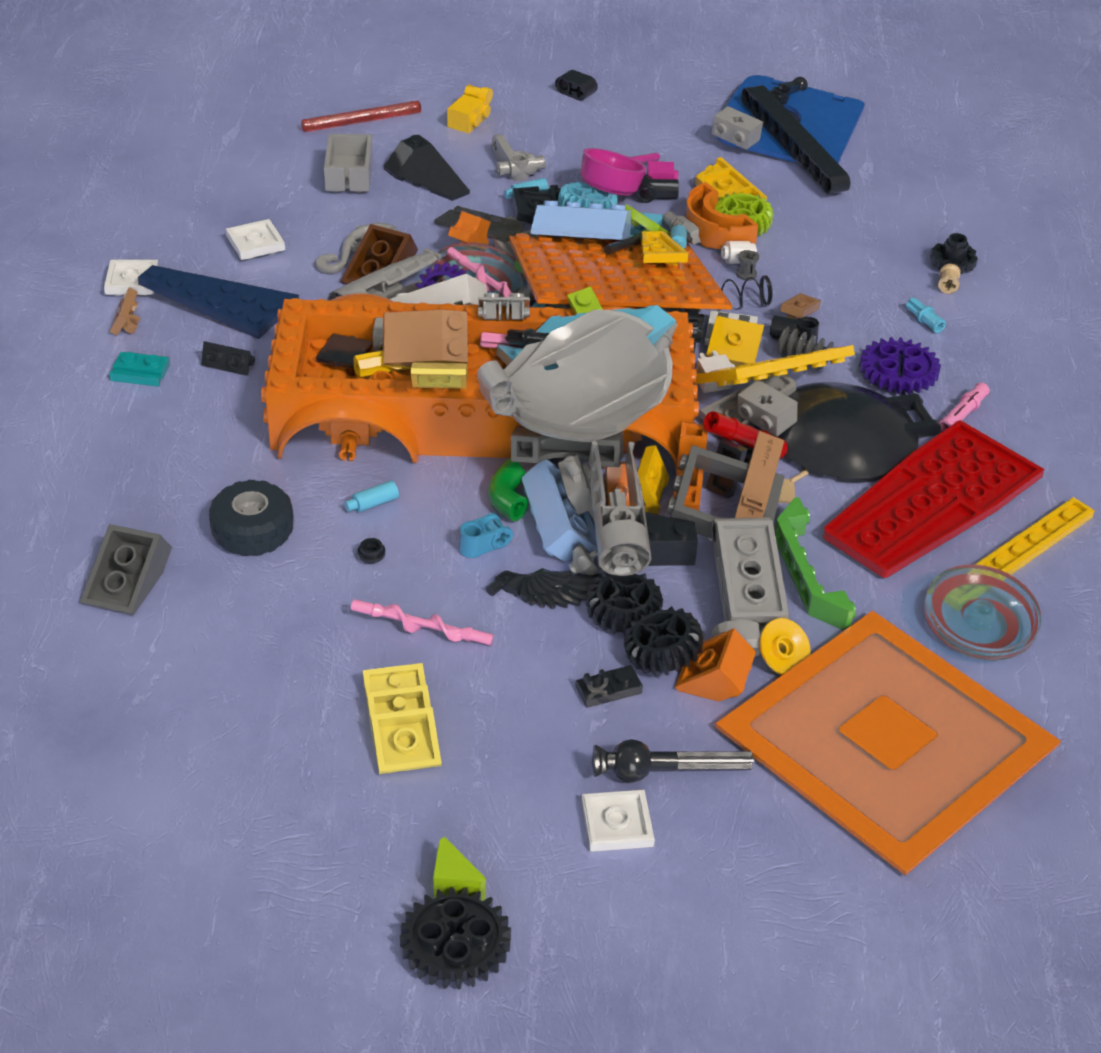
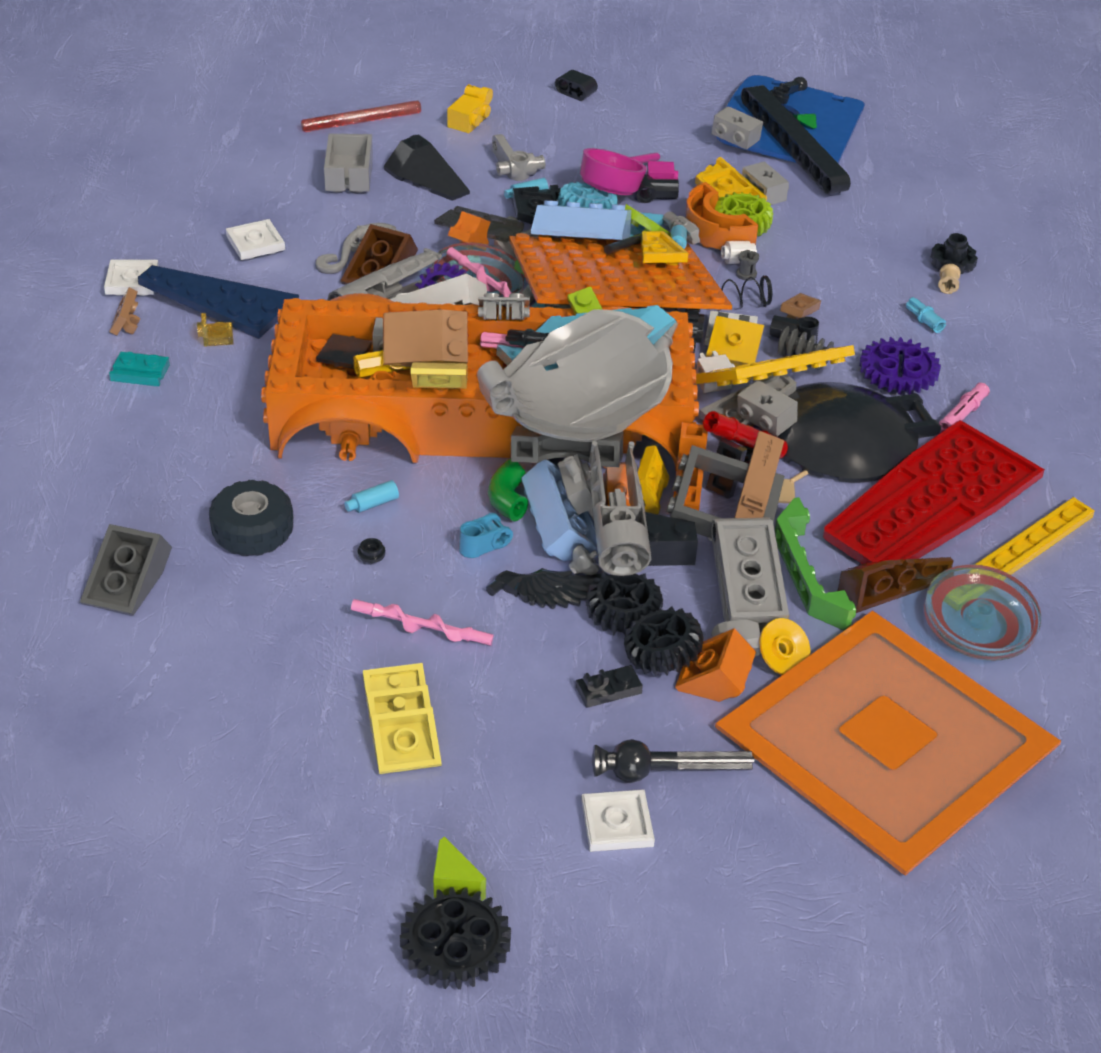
(215, 333): none -> clear yellow bracket
(226, 358): black hinge -> none
(767, 181): none -> light grey brick
(807, 120): none -> green slope
(889, 579): none -> reddish brown wedge

